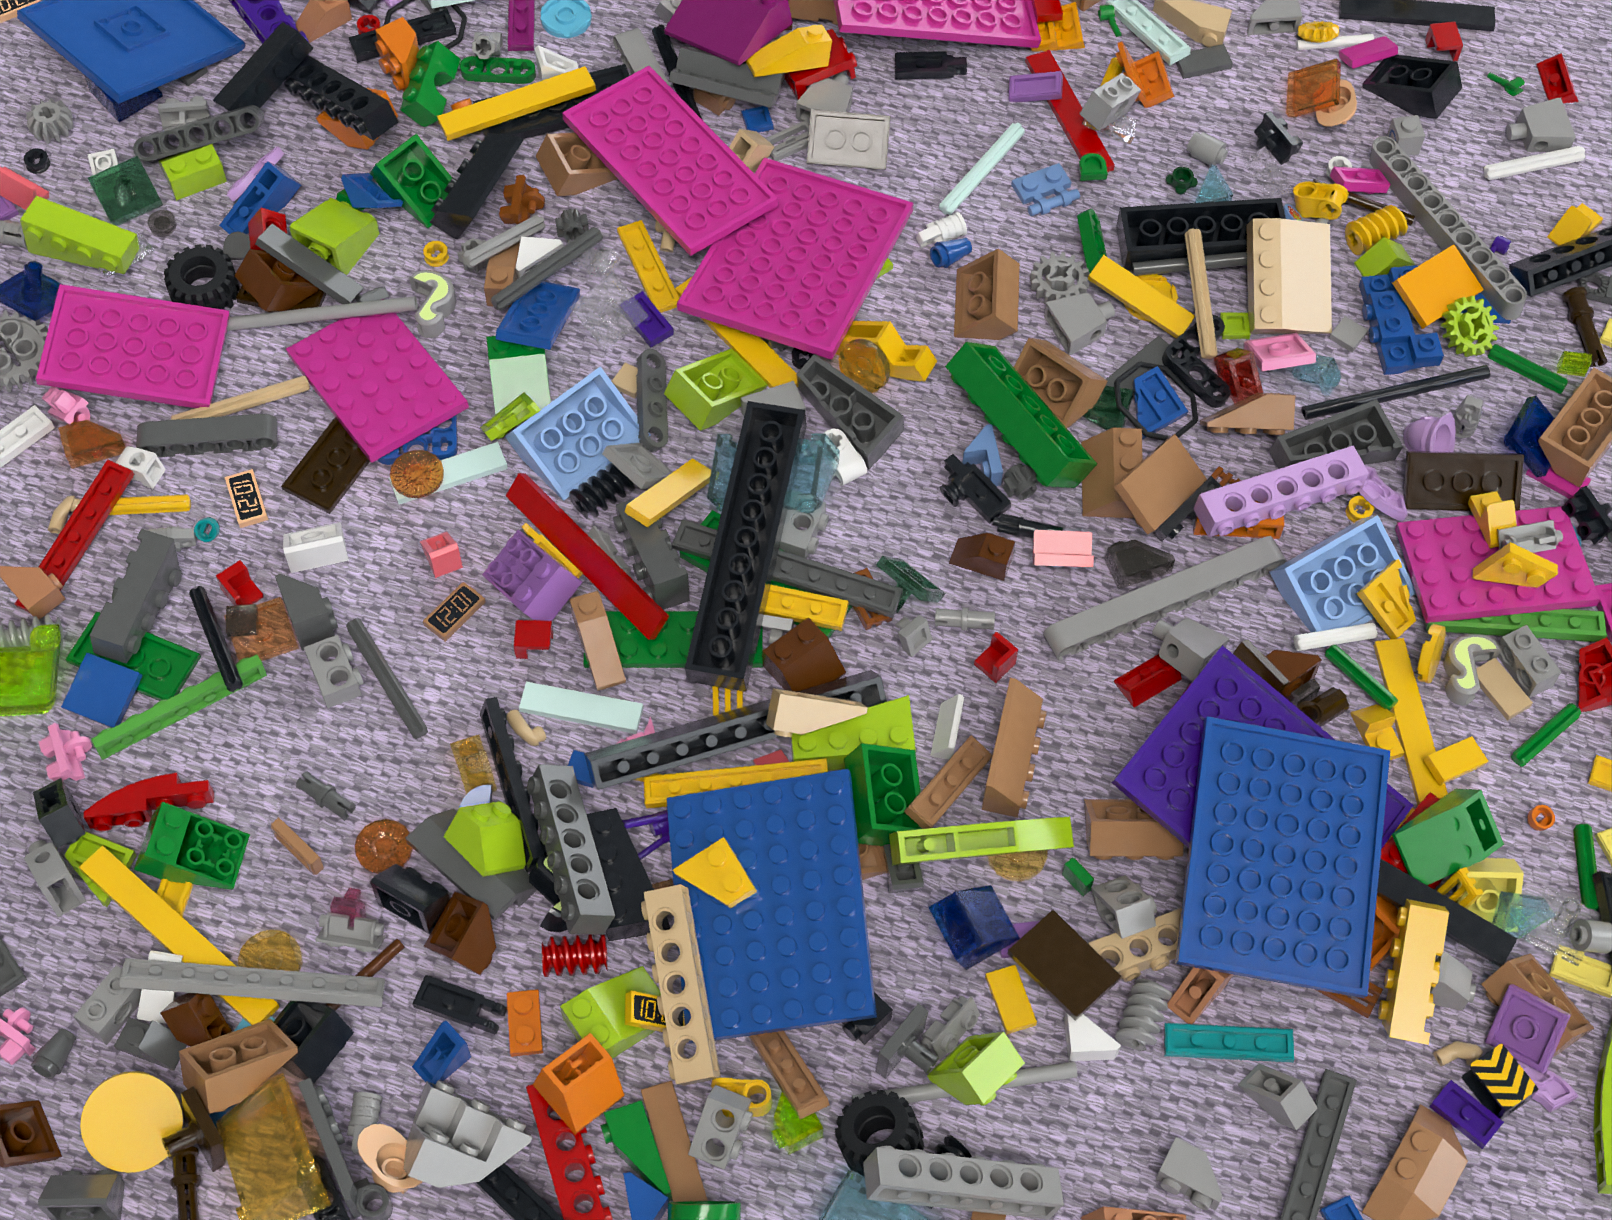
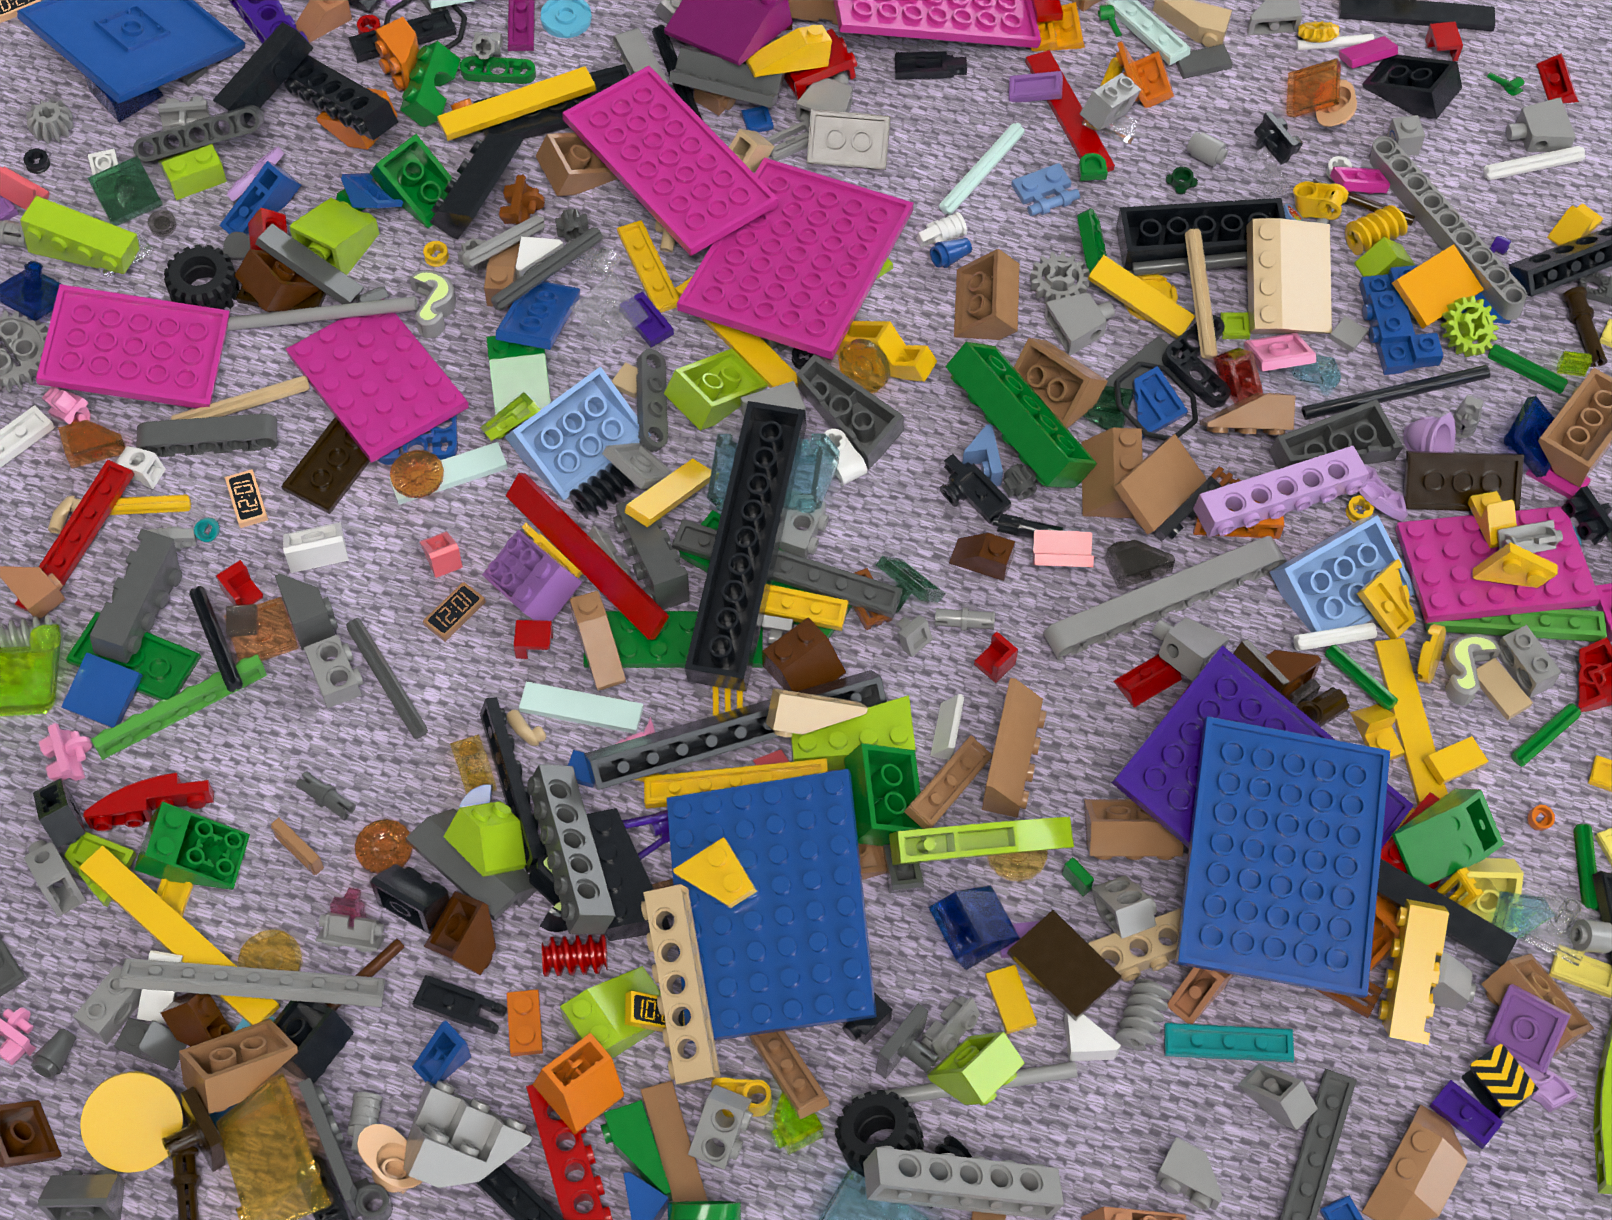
(552, 64): white slope -> none
(1214, 187): clear light blue slope -> none
(1458, 1050): tan arm -> none

